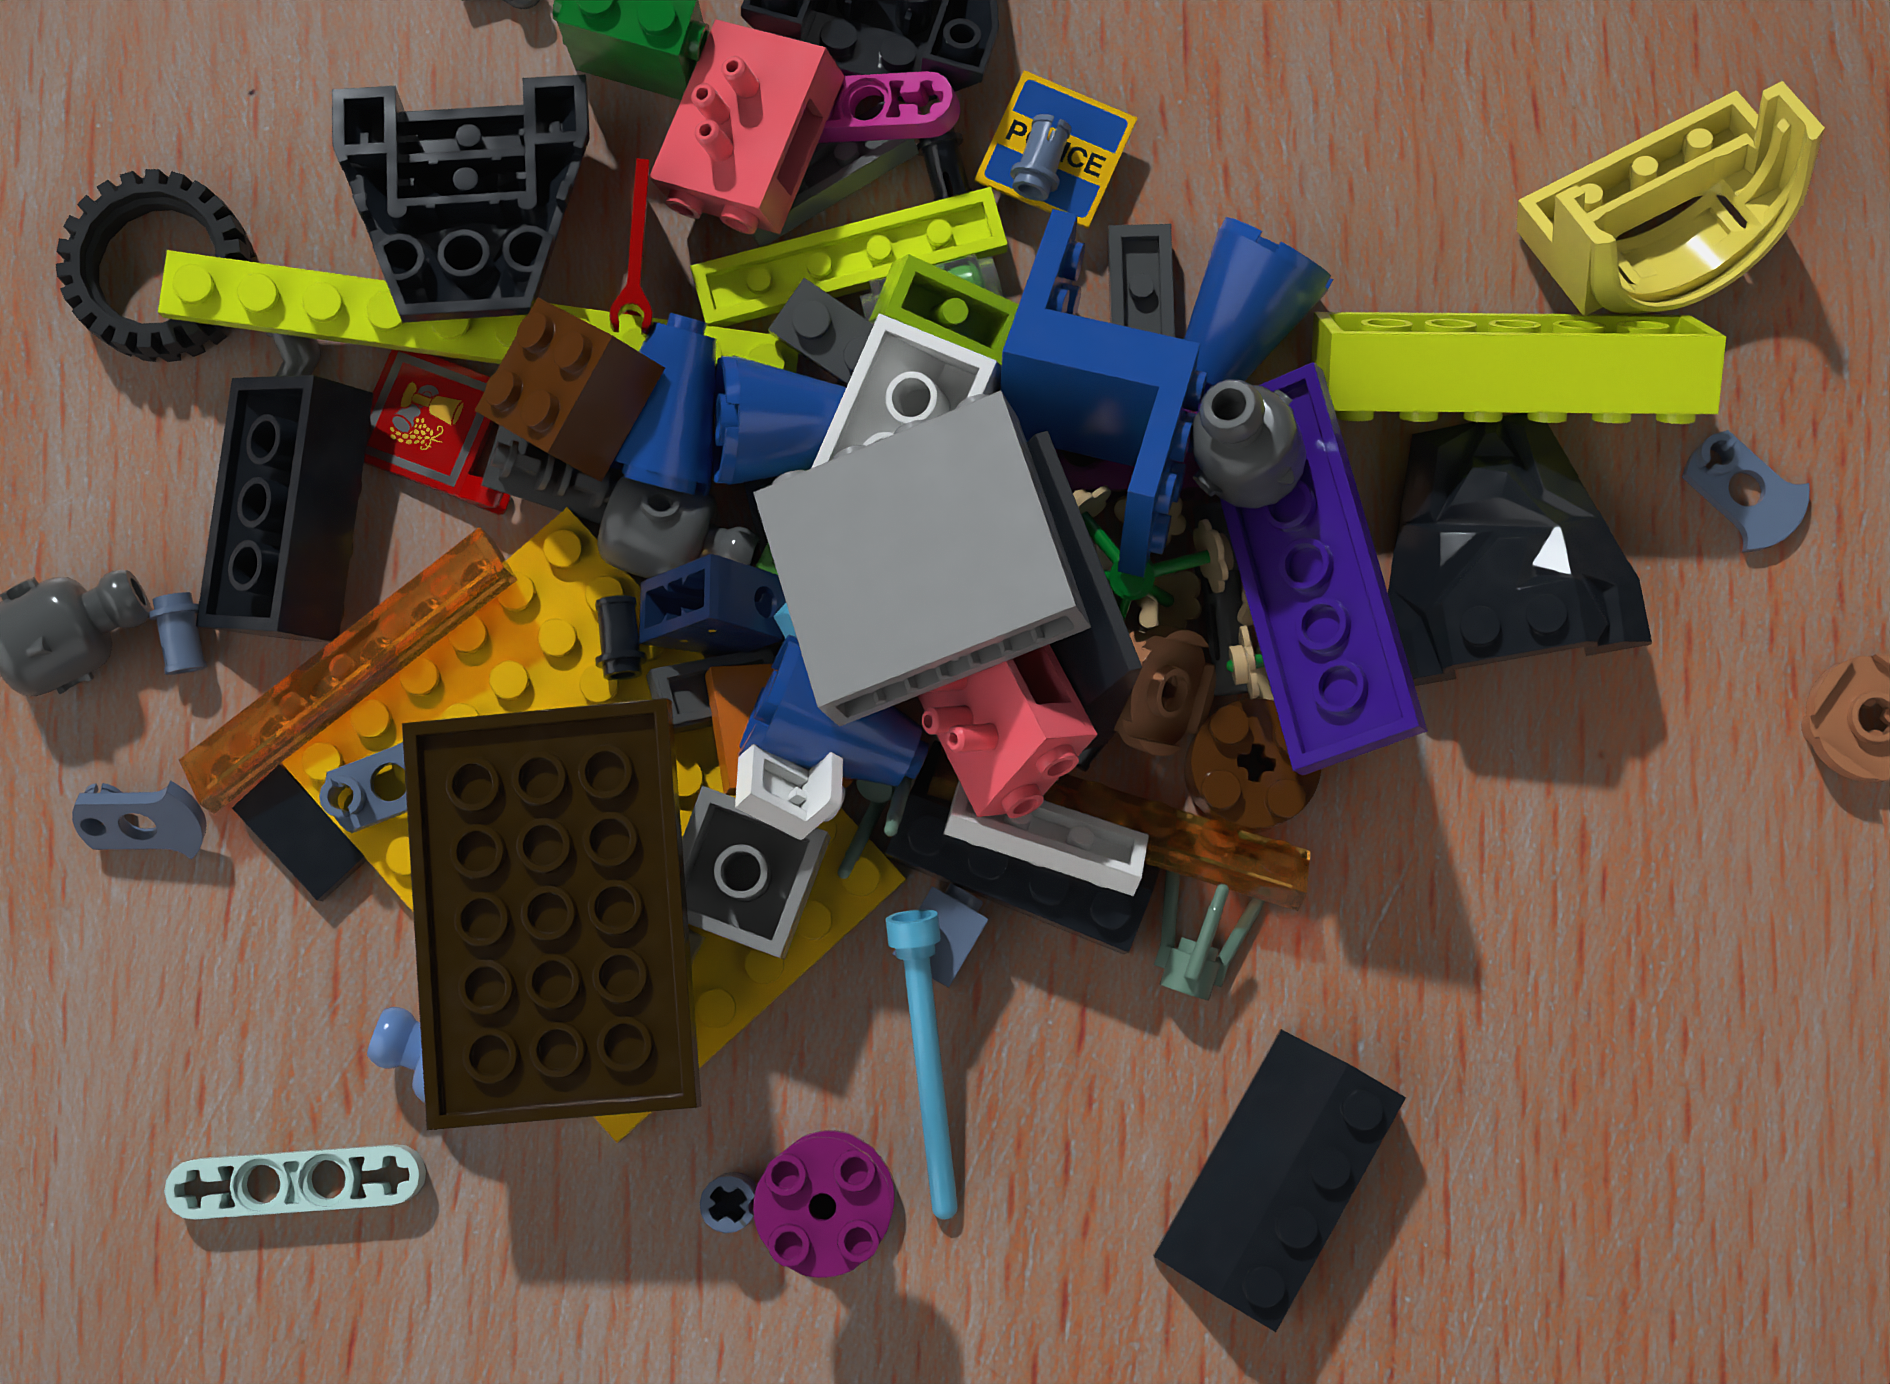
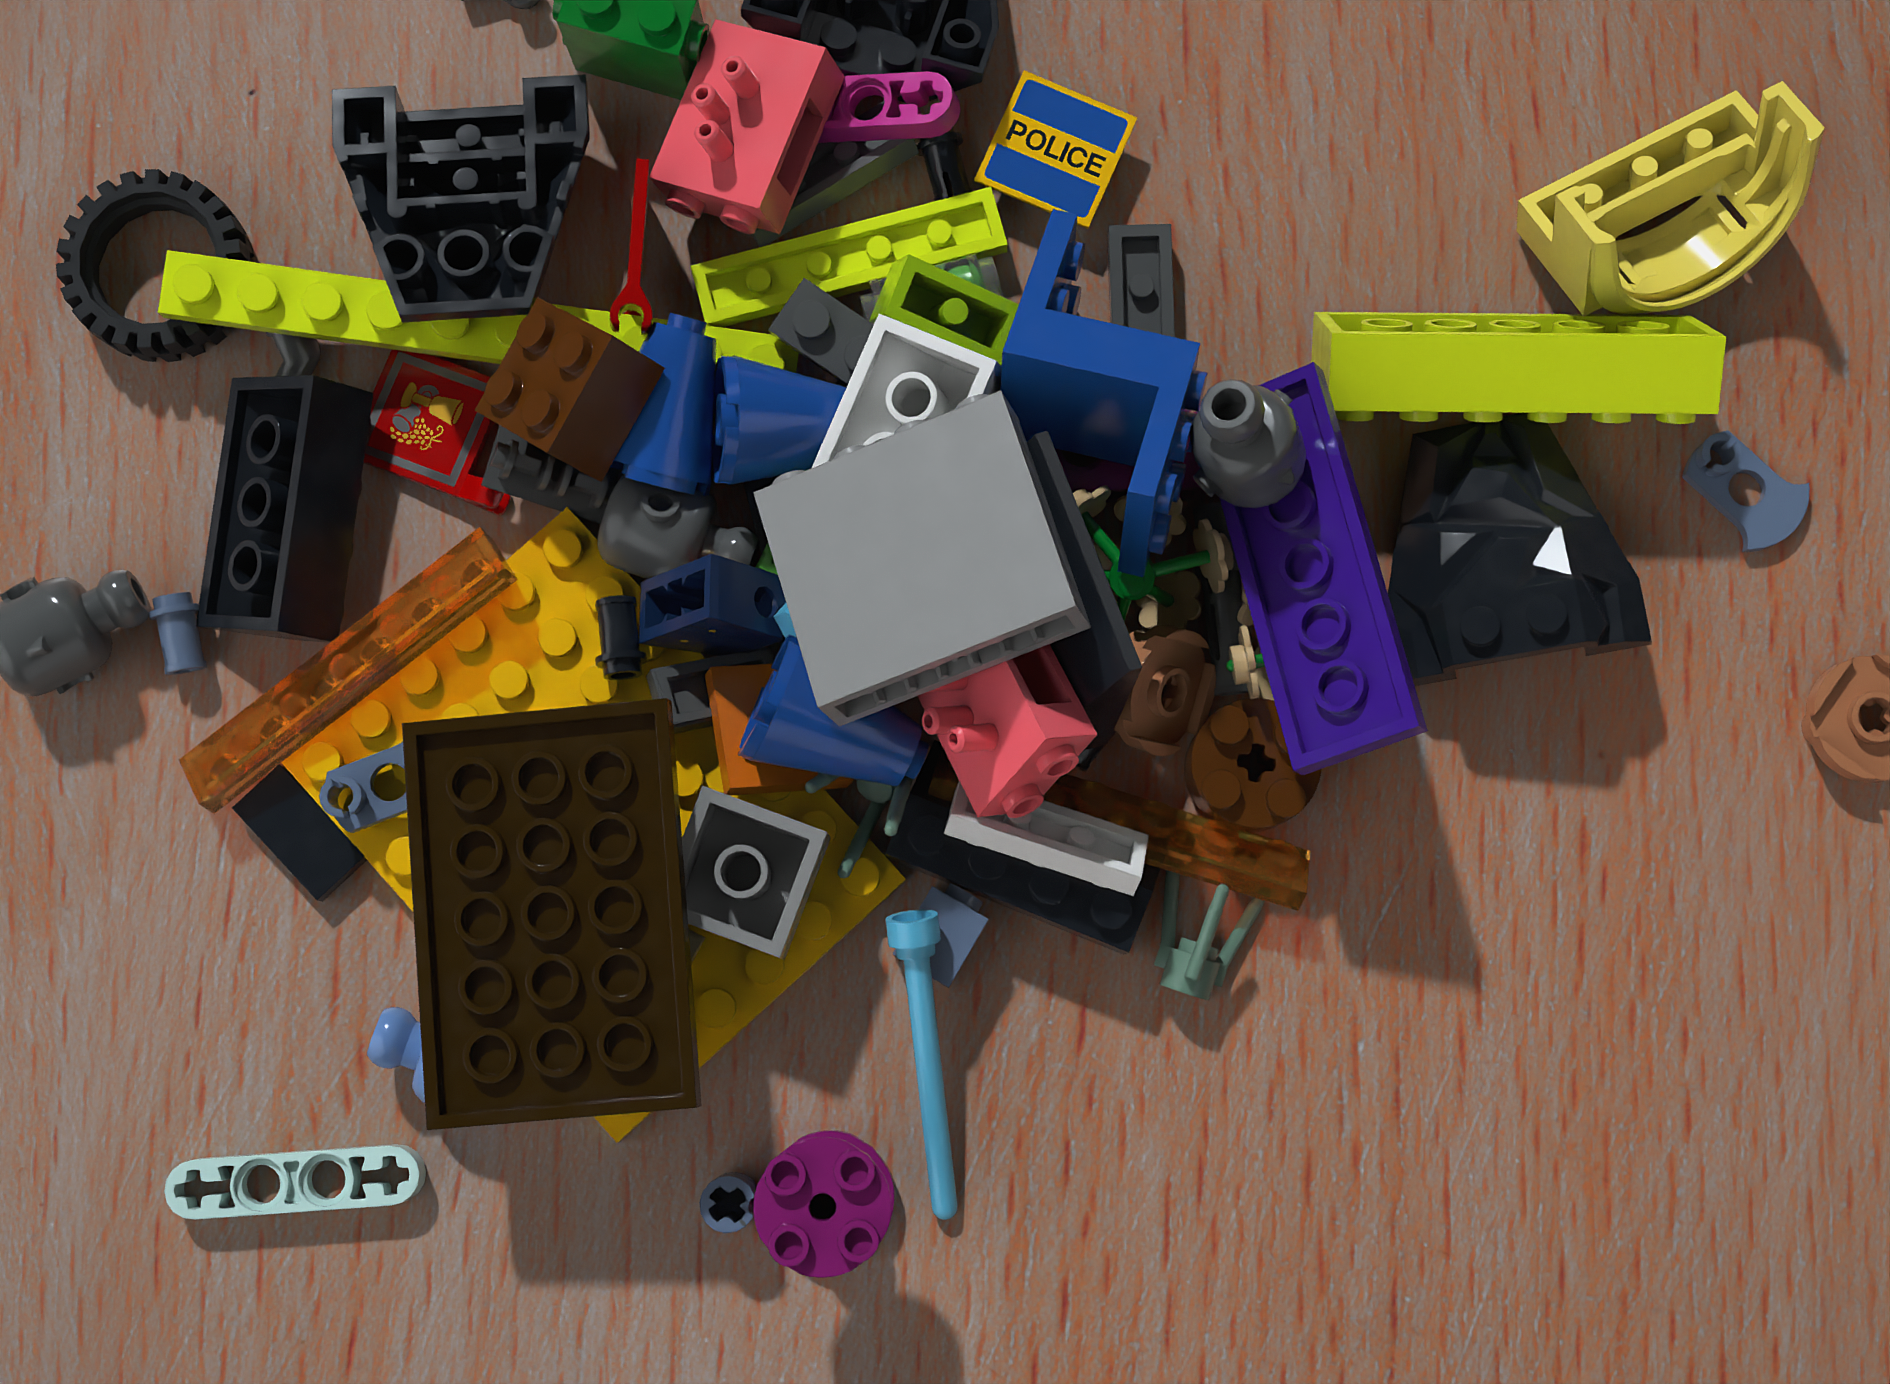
(173, 810): sand blue piece -> none
(787, 793): white bracket -> none
(1036, 172): sand blue pin -> none
(1250, 301): blue cone -> none
(1278, 1178): black slope -> none

